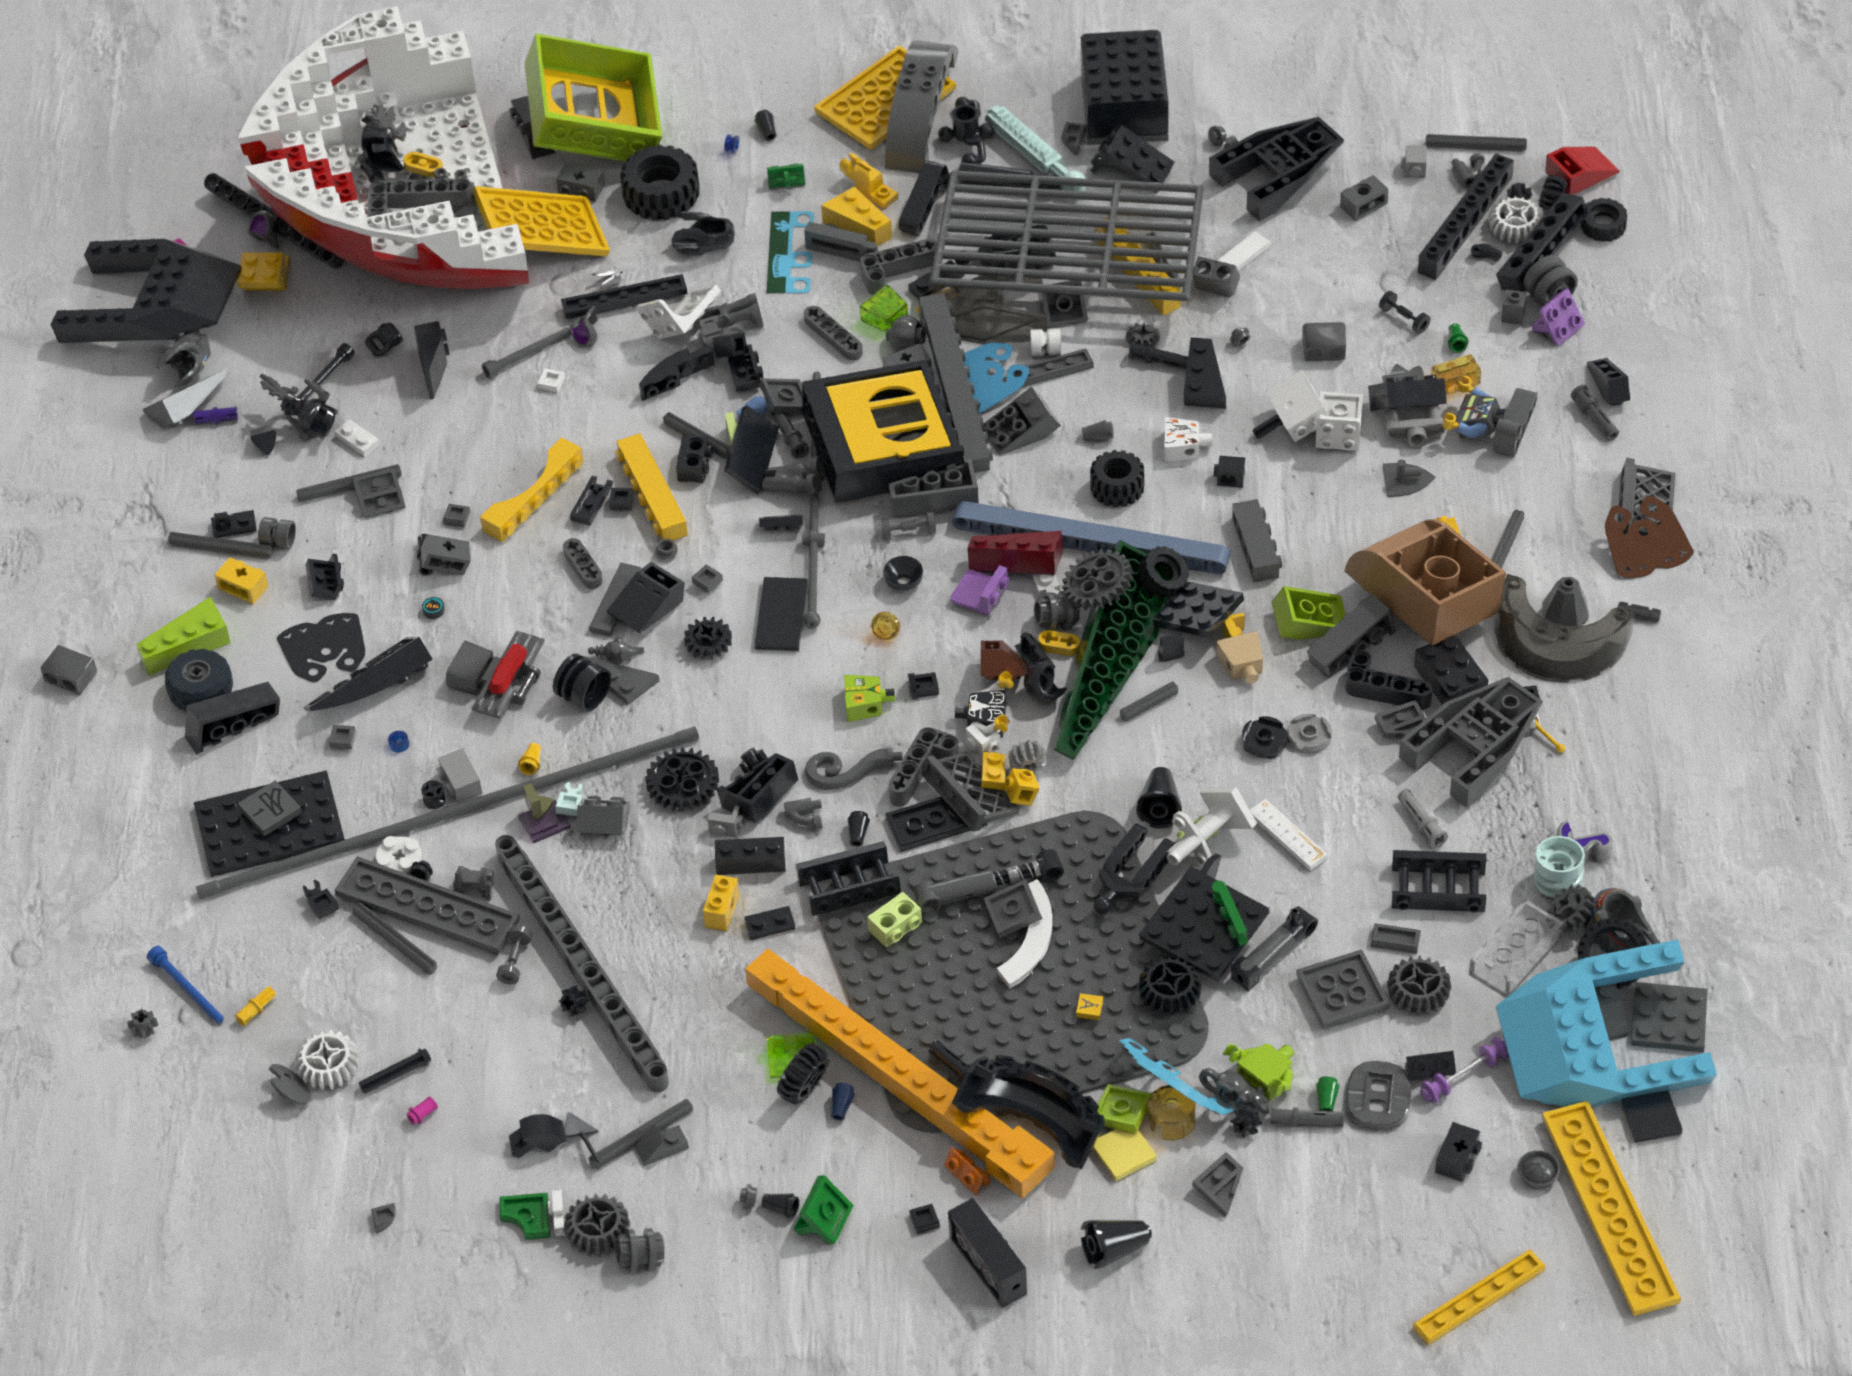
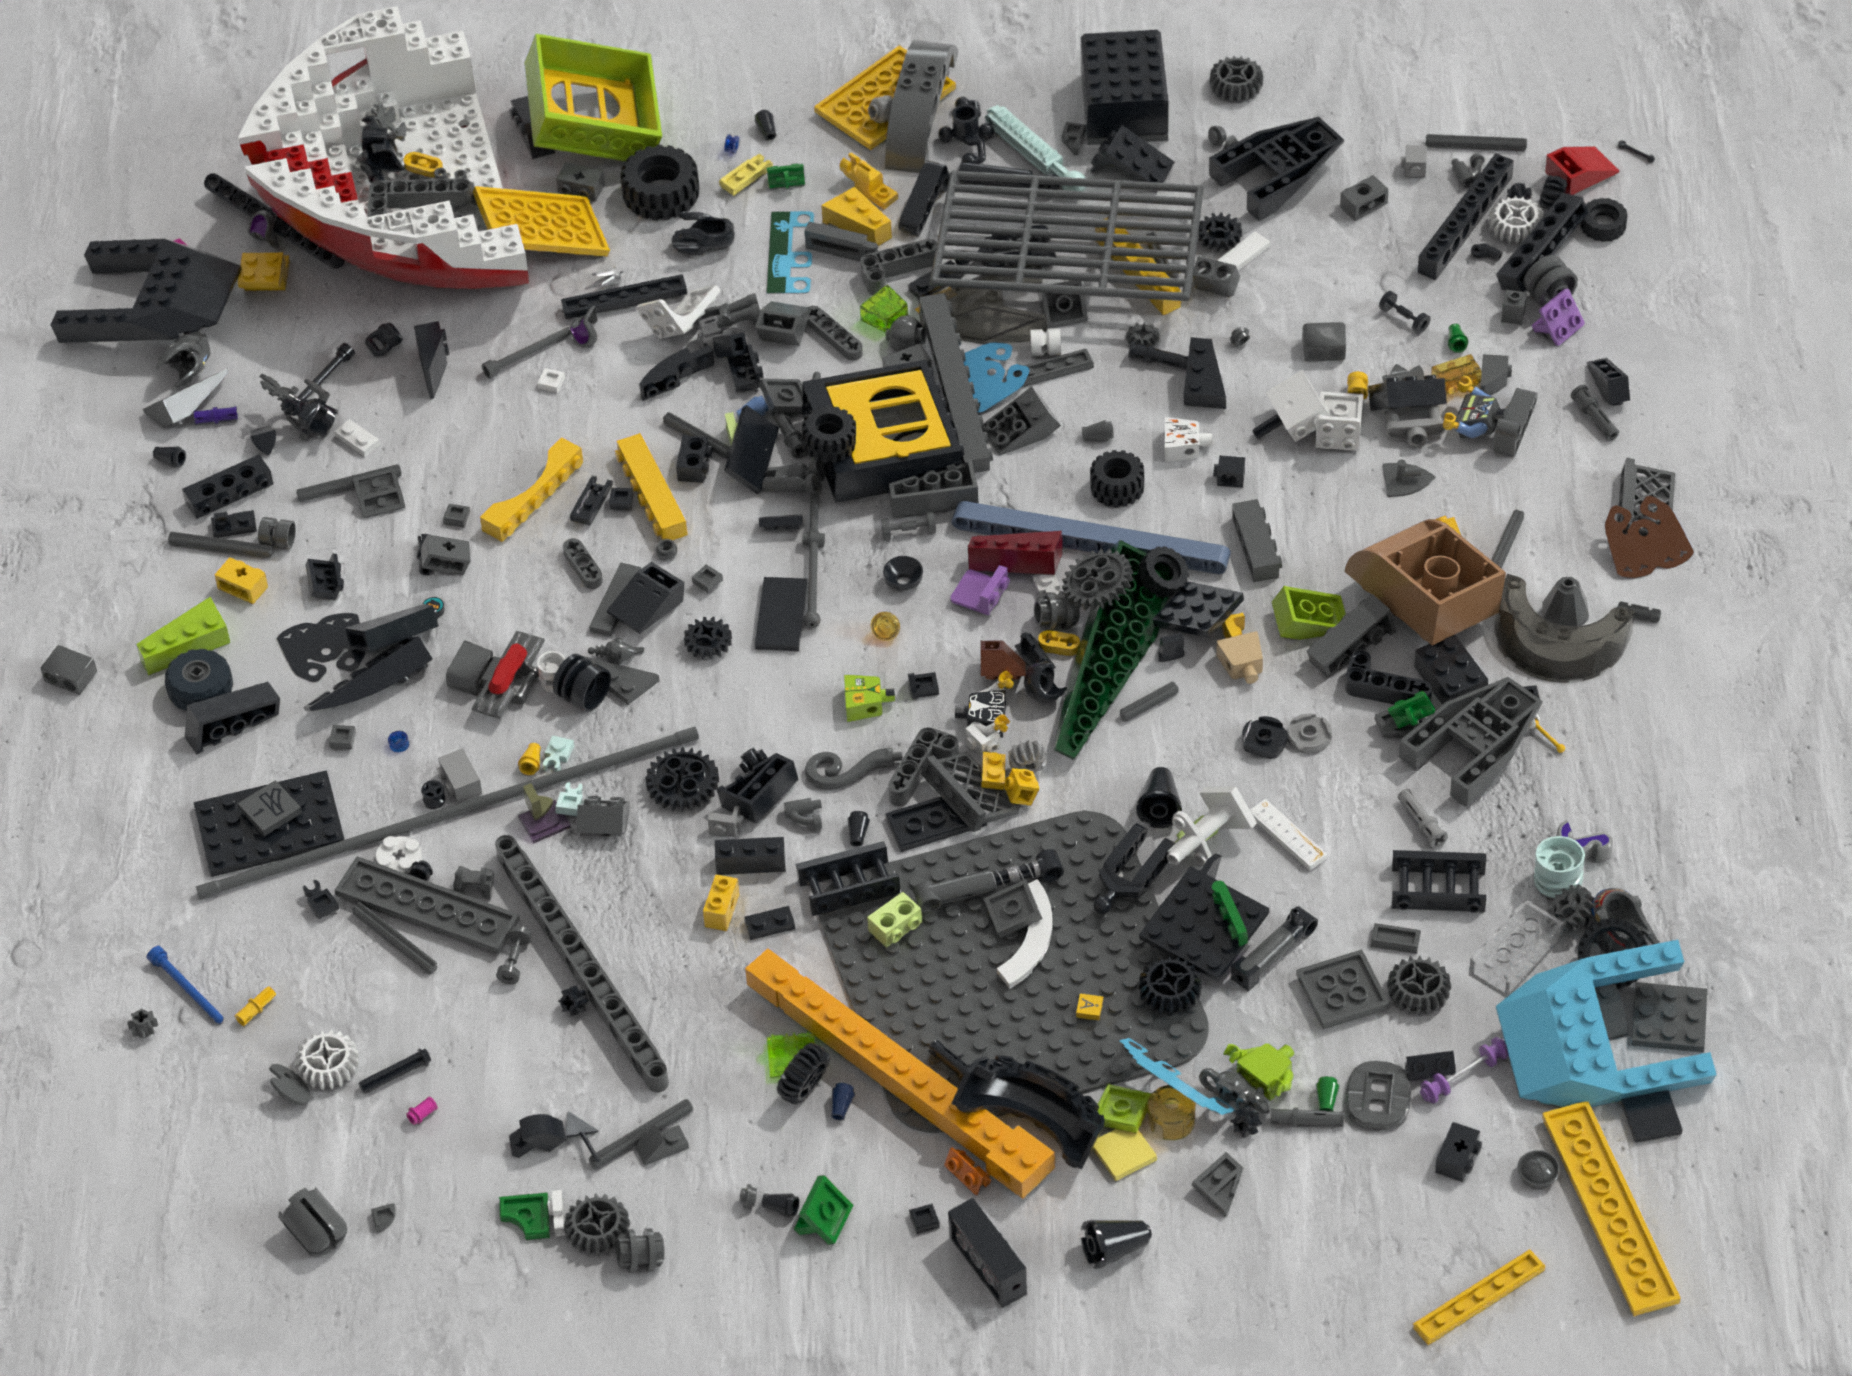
(170, 455): none -> black cone
(227, 486): none -> black brick
(314, 1222): none -> dark grey cylinder
(392, 628): none -> black slope
(547, 667): none -> white wheel
(557, 751): none -> light aqua plate
(745, 174): none -> light yellow hinge
(782, 323): none -> dark grey slope
(828, 434): none -> black tyre
(880, 109): none -> light grey head
(1219, 231): none -> black gear
(1241, 78): none -> dark grey gear
(1358, 383): none -> yellow wheel
(1411, 710): none -> green hips
(1494, 373): none -> dark grey slope
(1622, 144): none -> black hinge

